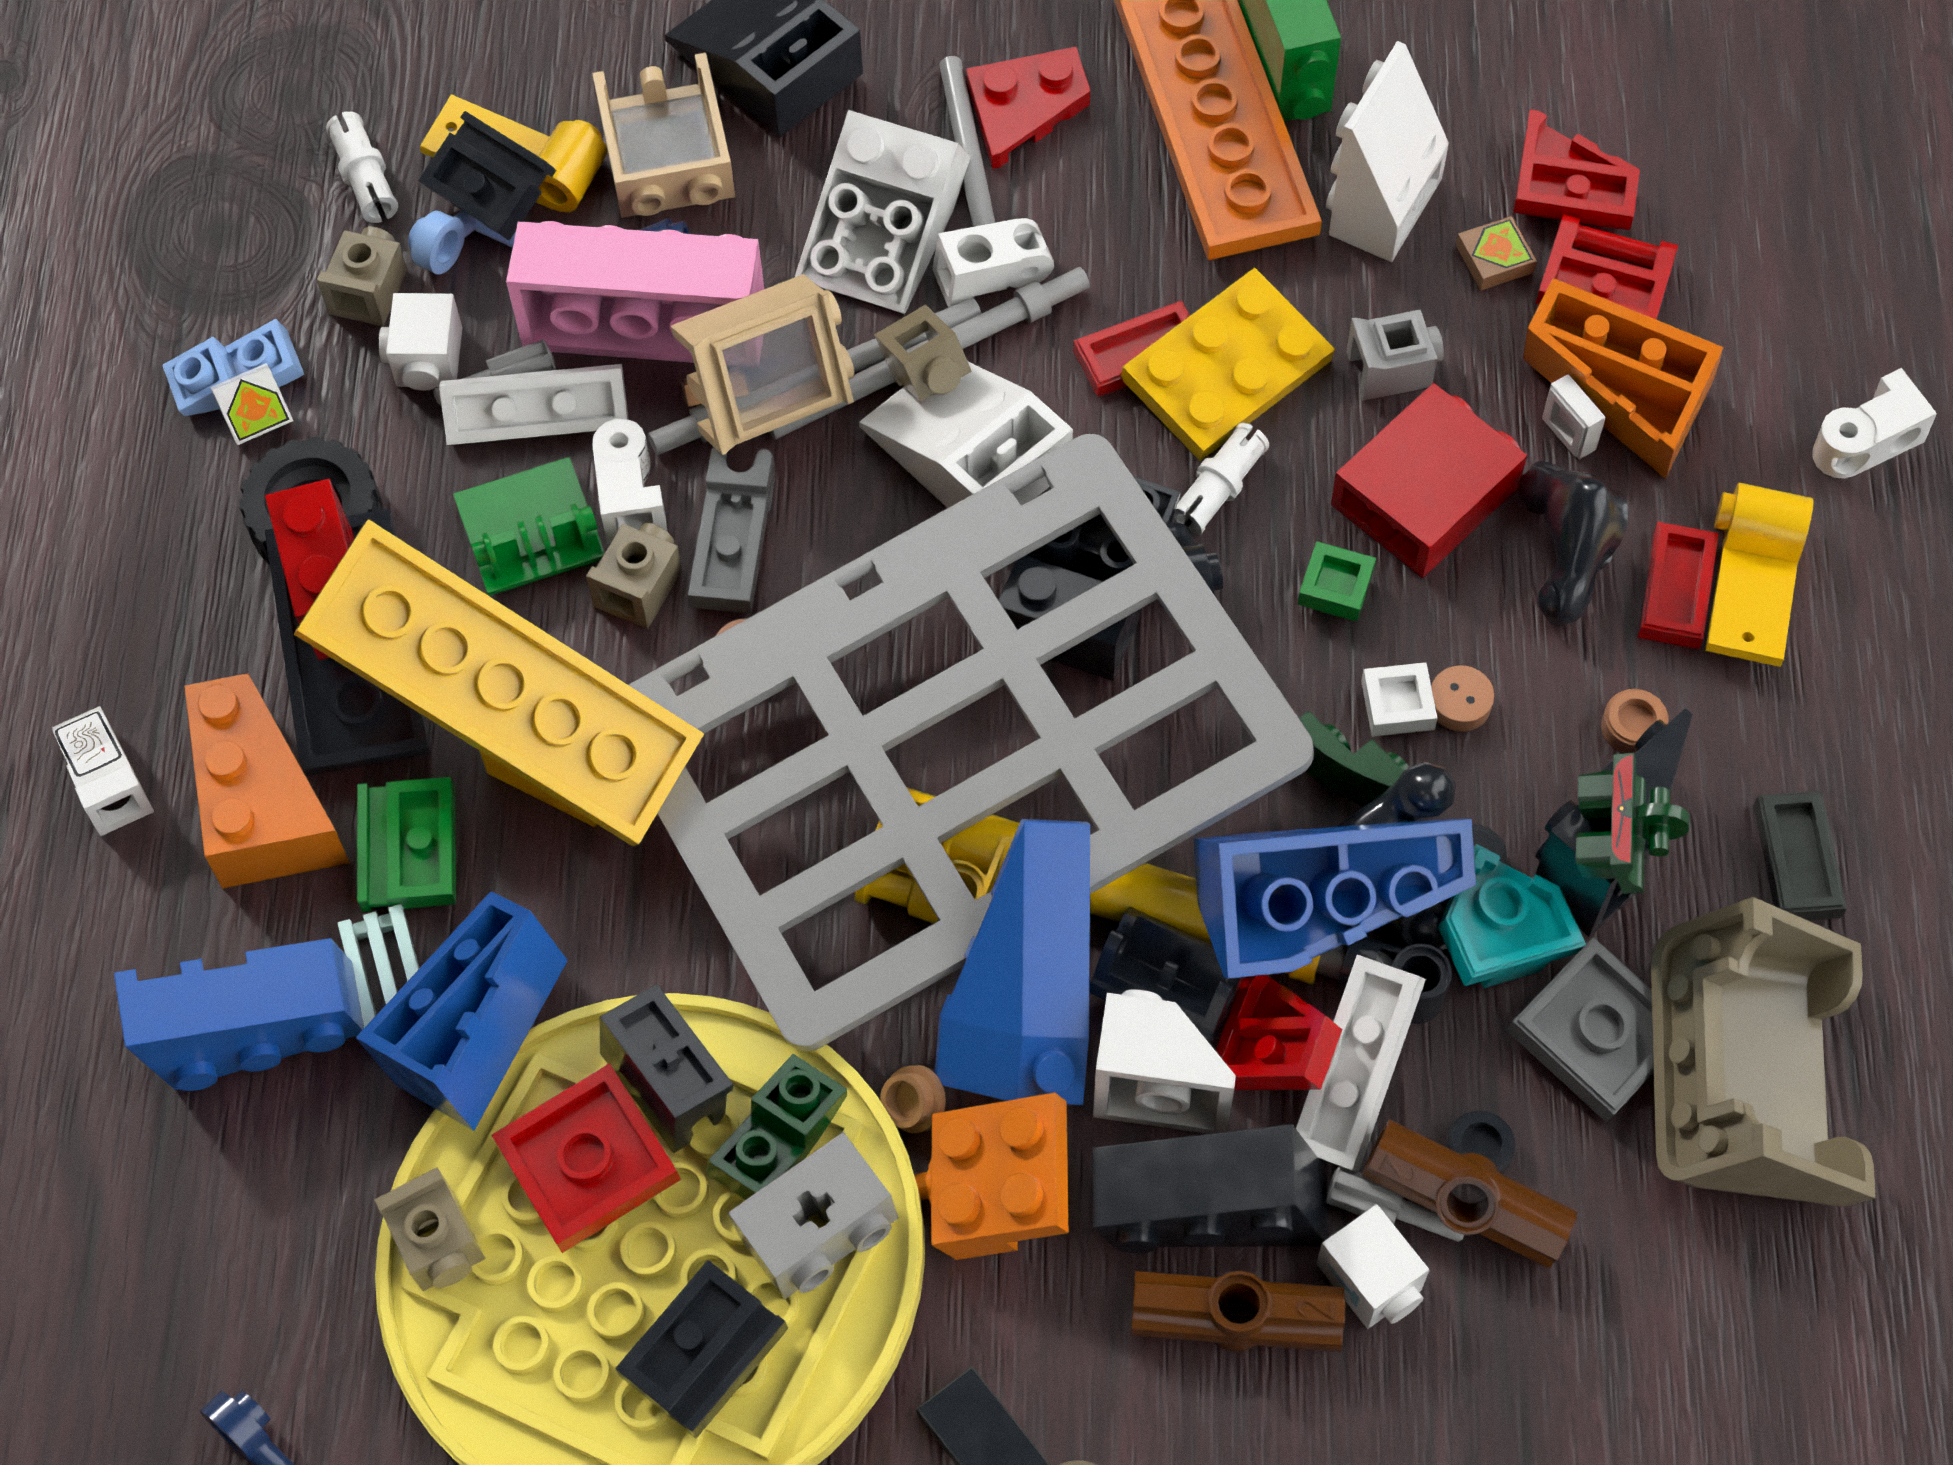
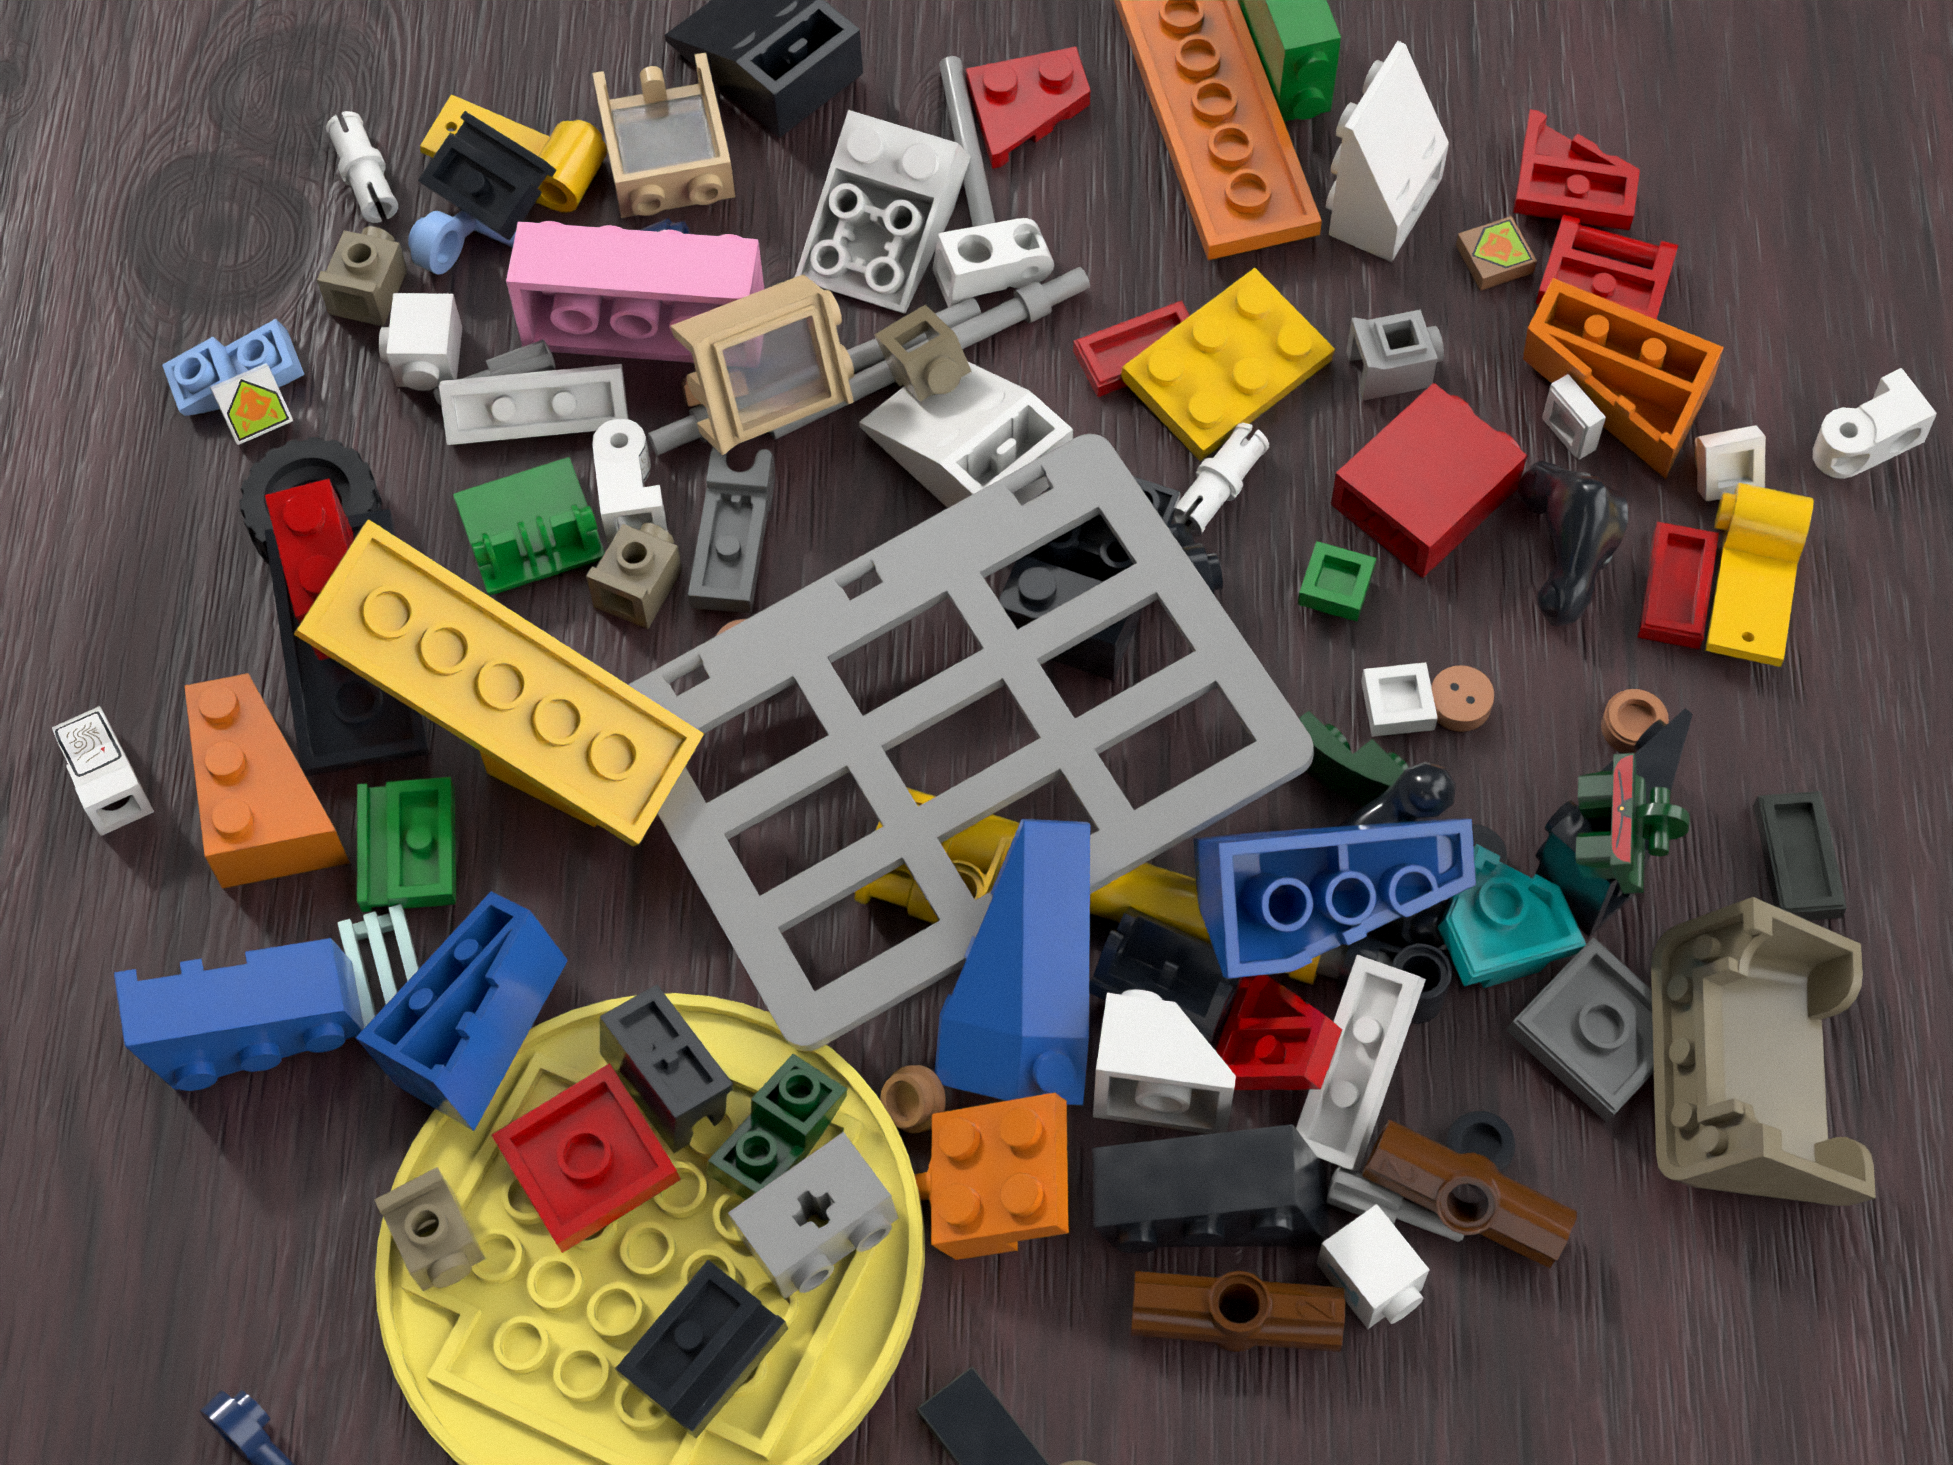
(1729, 459): none -> white tile

